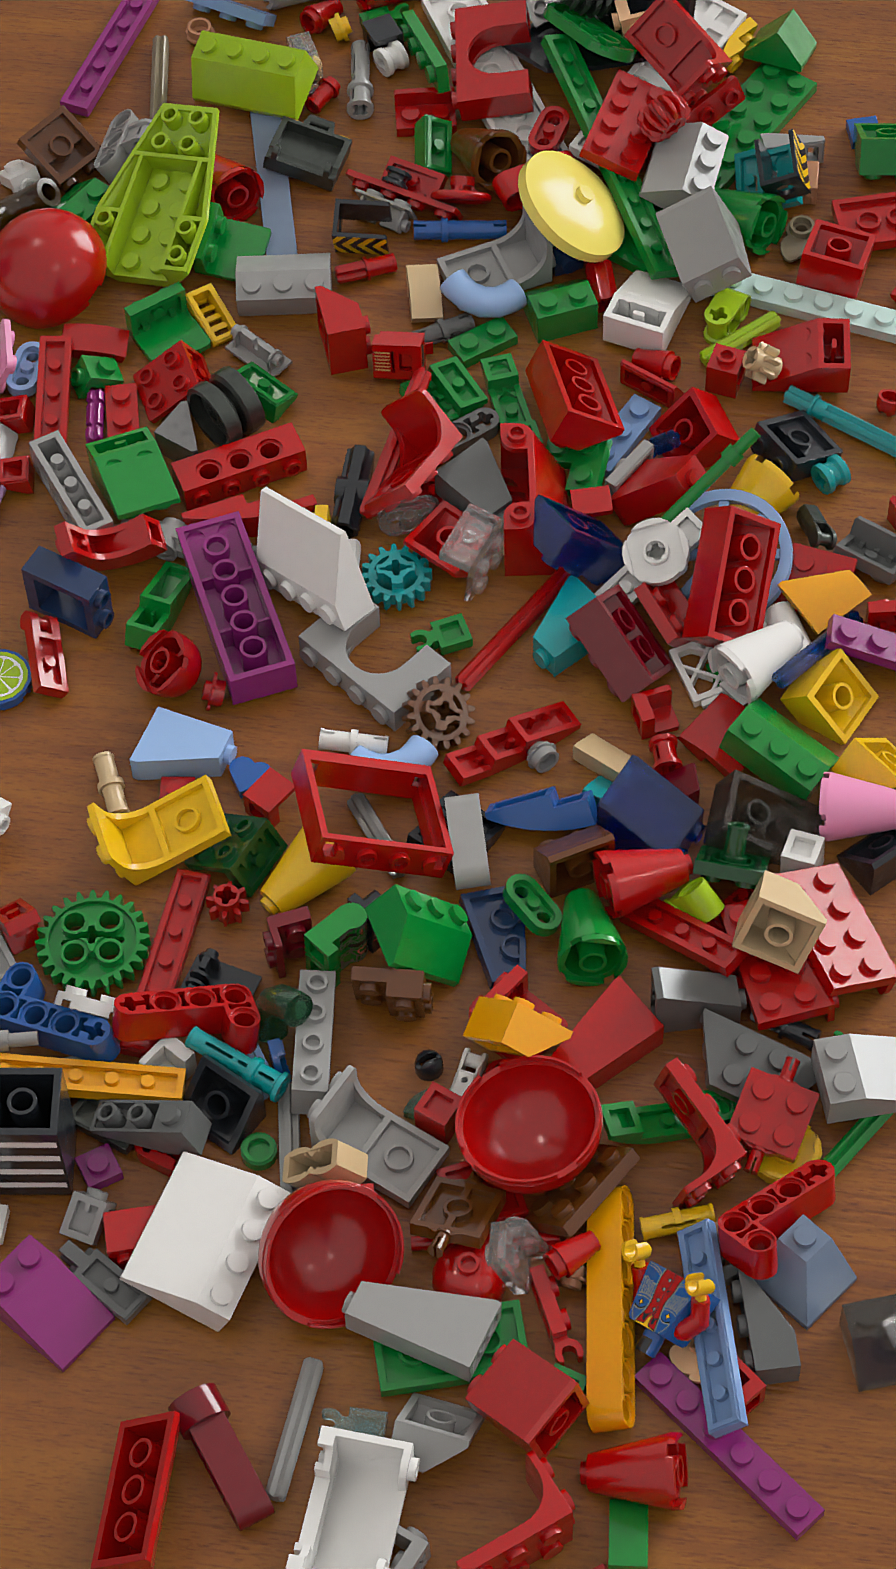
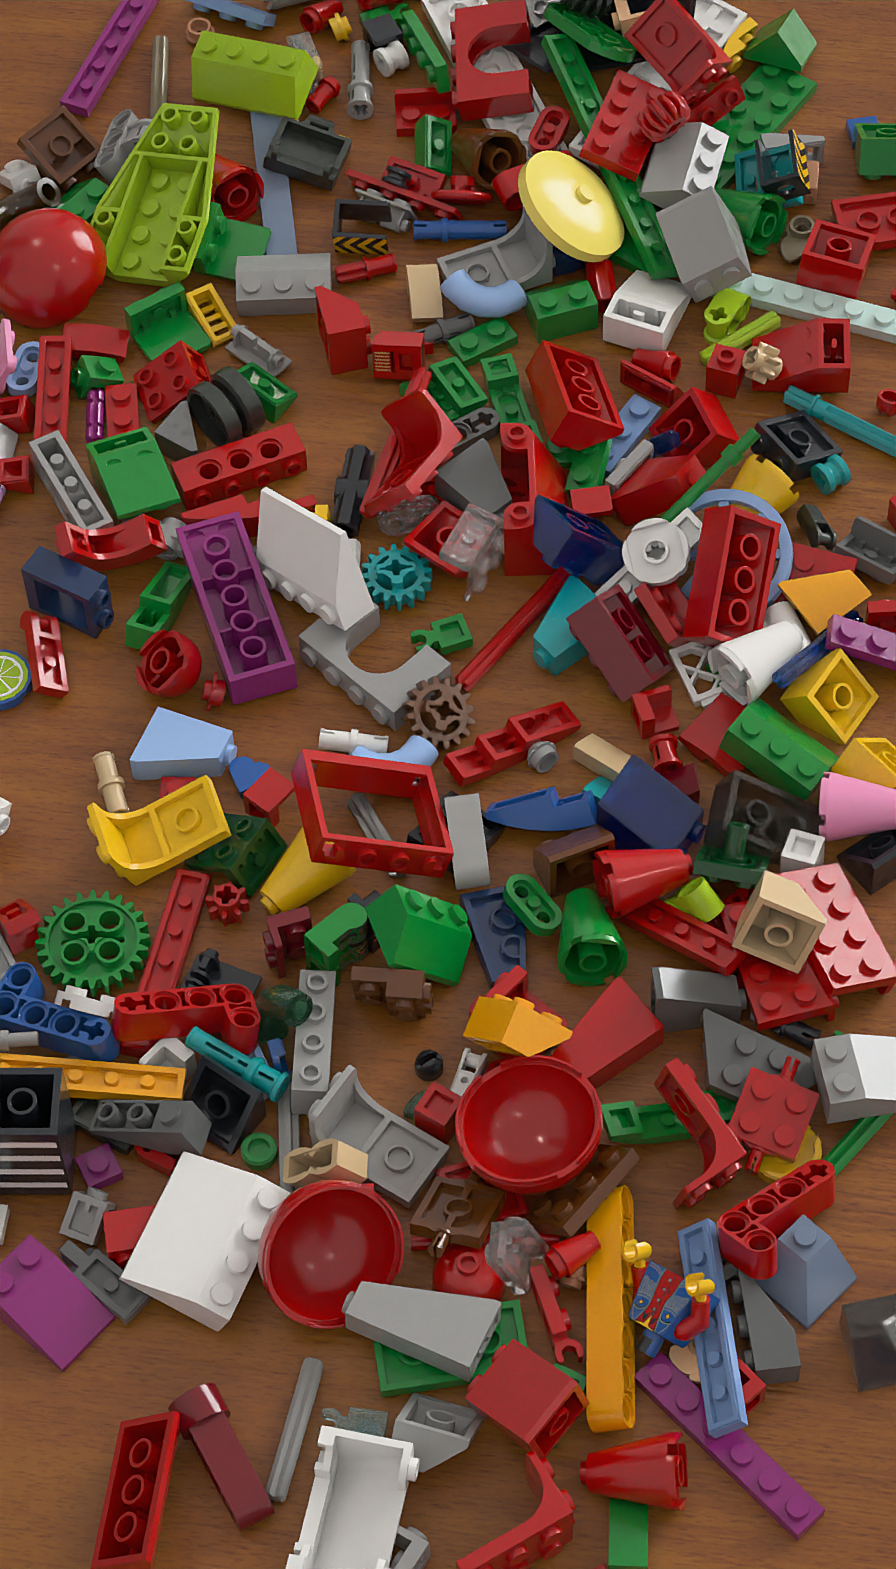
(674, 1221): yellow pin -> none

